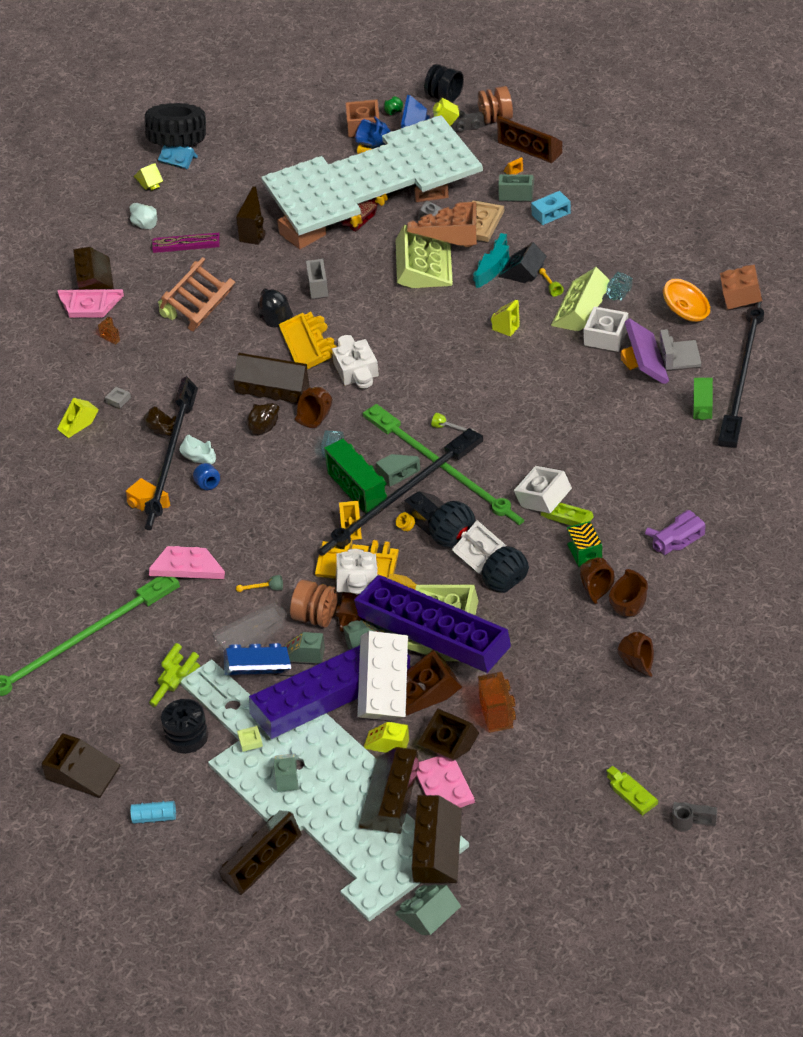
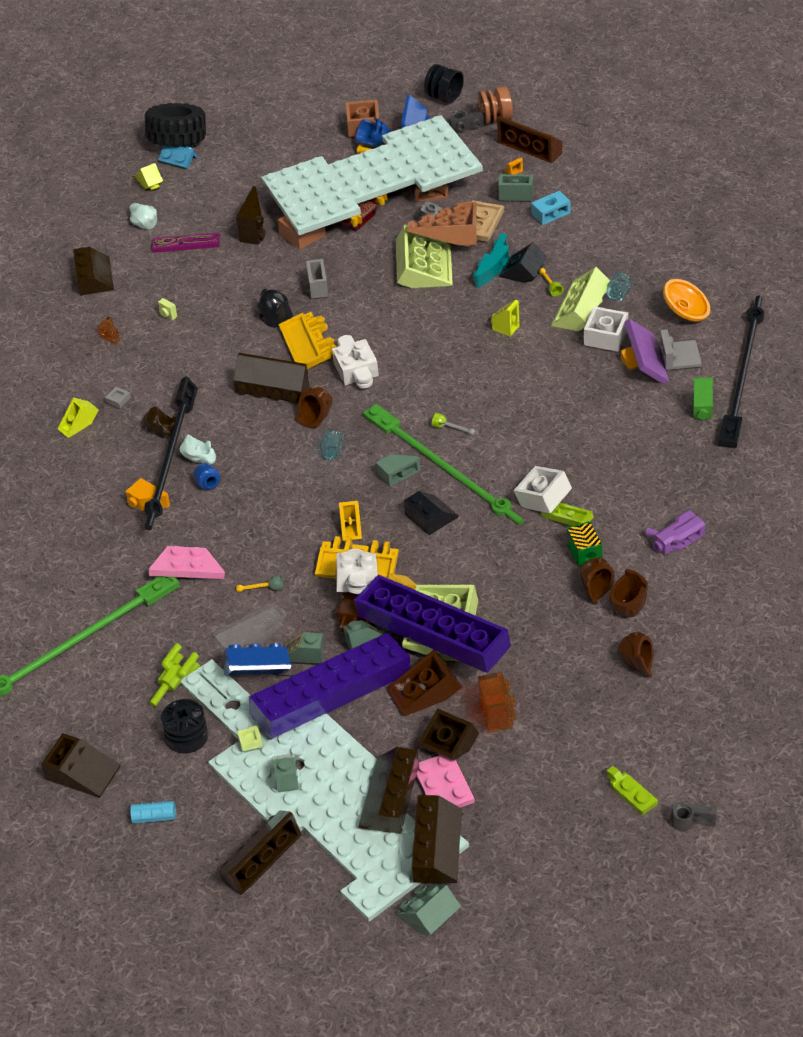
(89, 302): bright pink wing -> none
(204, 308): nougat fence -> none
(262, 418): dark brown hair -> none
(313, 603): nougat wheel -> none
(354, 475): green brick -> none
(382, 676): white brick -> none
(387, 737): neon yellow slope -> none
(393, 105): green piece -> none
(400, 521): yellow bush -> none
(447, 109): neon yellow slope -> none
(457, 448): black bar -> none
(498, 564): black plate -> none
(741, 286): nougat brick -> none

